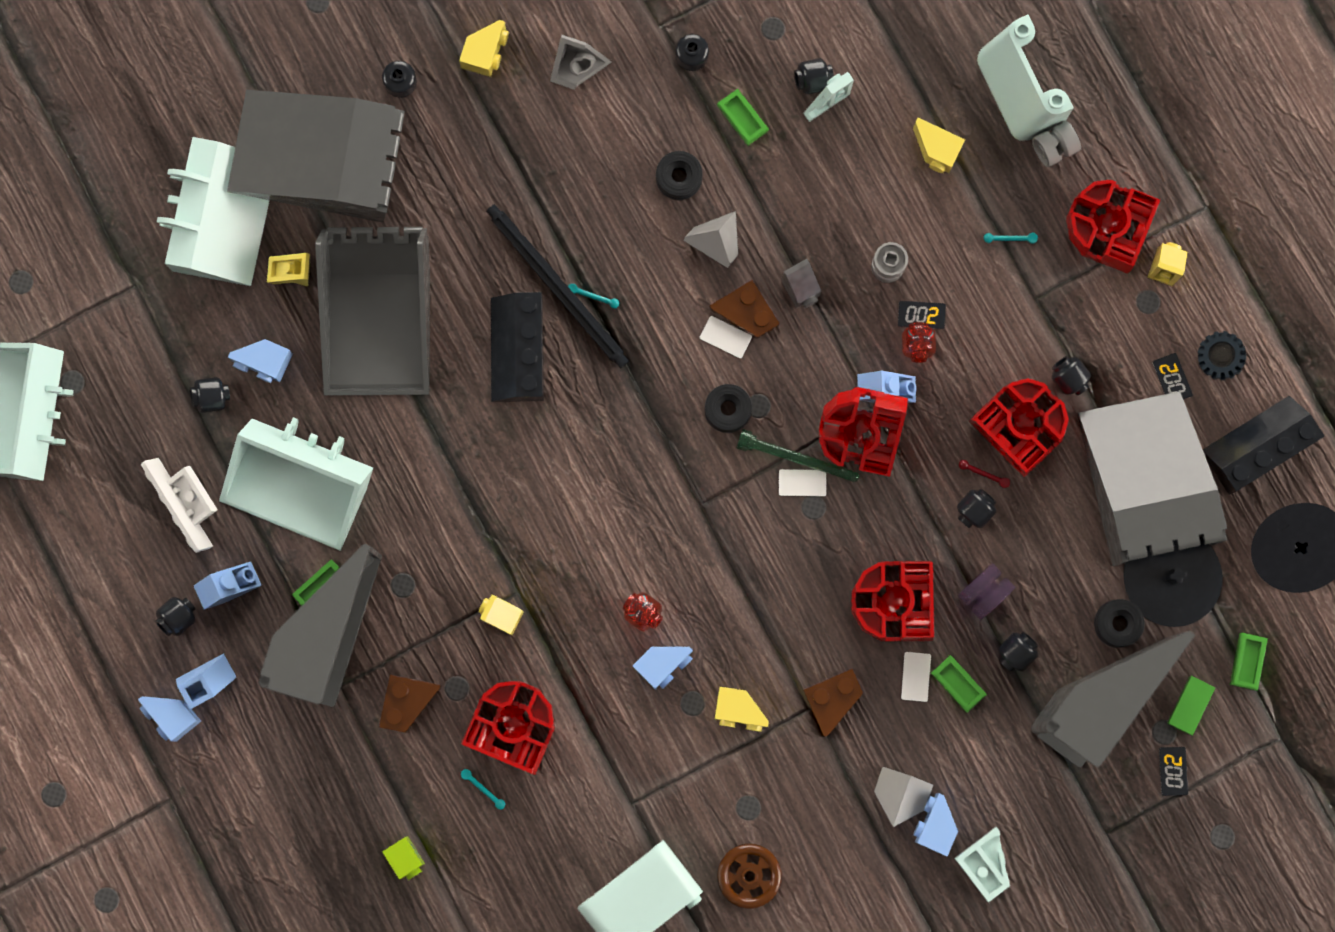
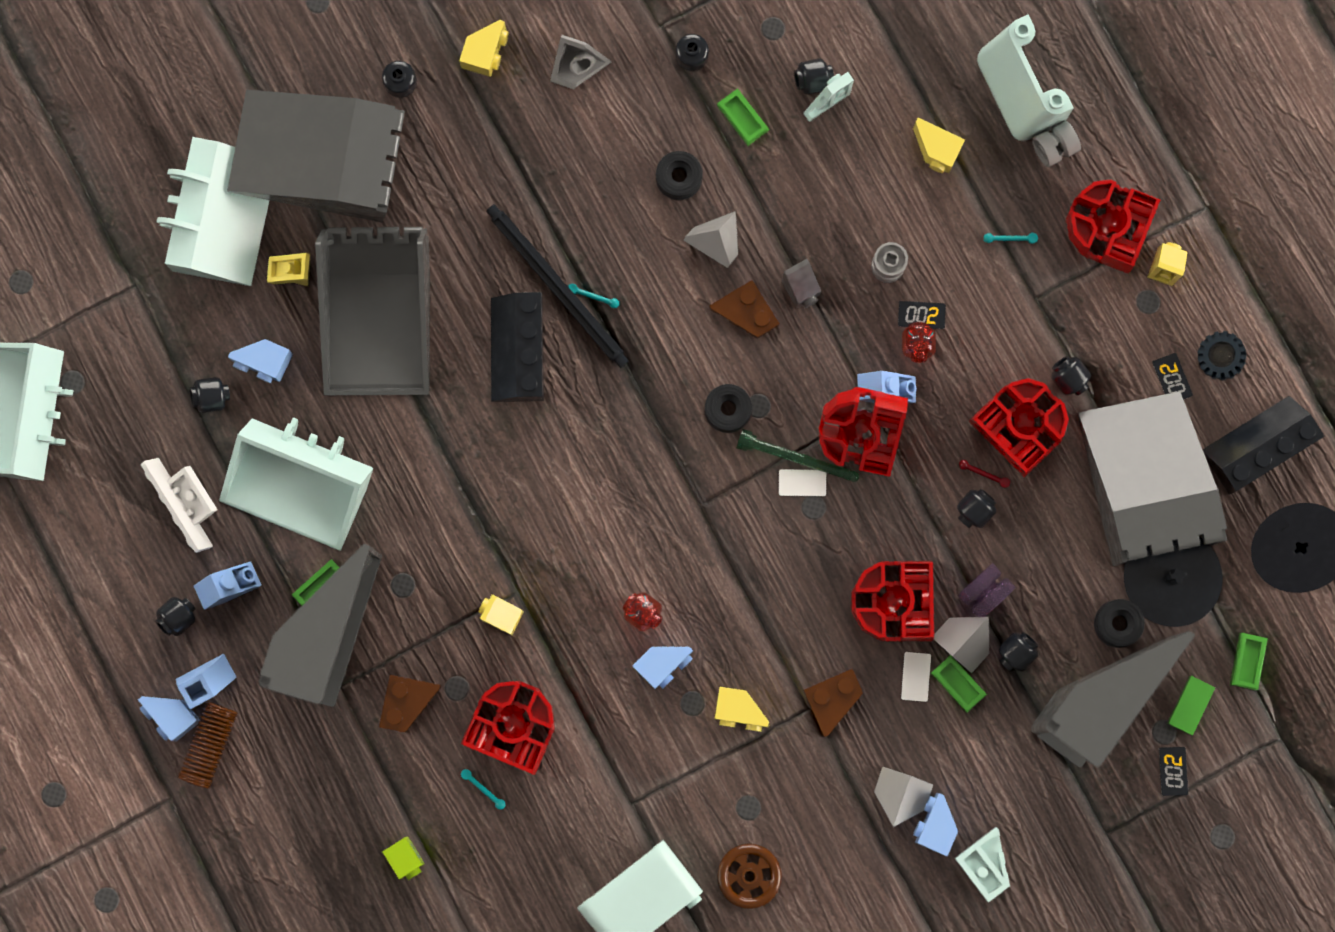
(202, 779): none -> reddish brown piece
(725, 337): white sticker -> none
(965, 640): none -> light grey slope

